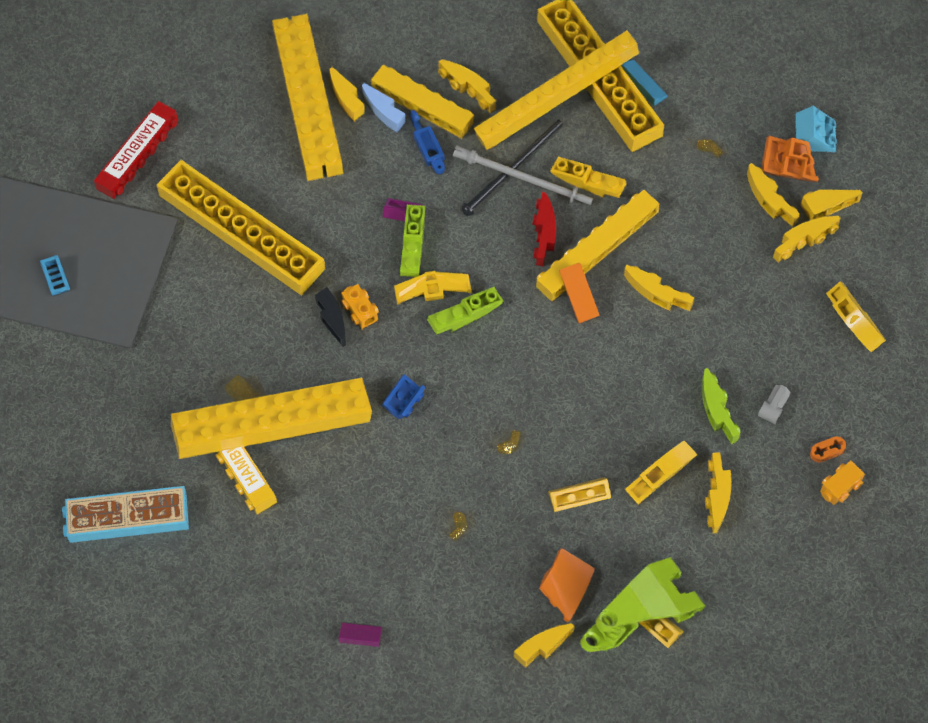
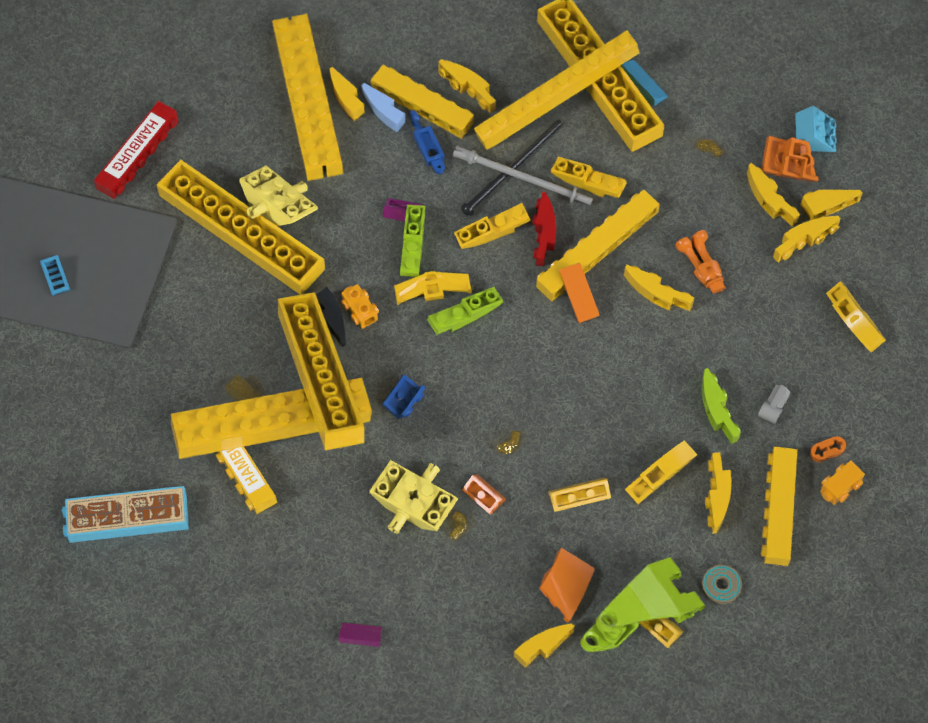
(275, 198): none -> light yellow slope
(320, 371): none -> yellow brick
(399, 485): none -> light yellow slope
(483, 493): none -> orange slope
(493, 228): none -> yellow slope
(707, 272): none -> orange piece
(725, 573): none -> dark tan tile
(780, 506): none -> yellow brick

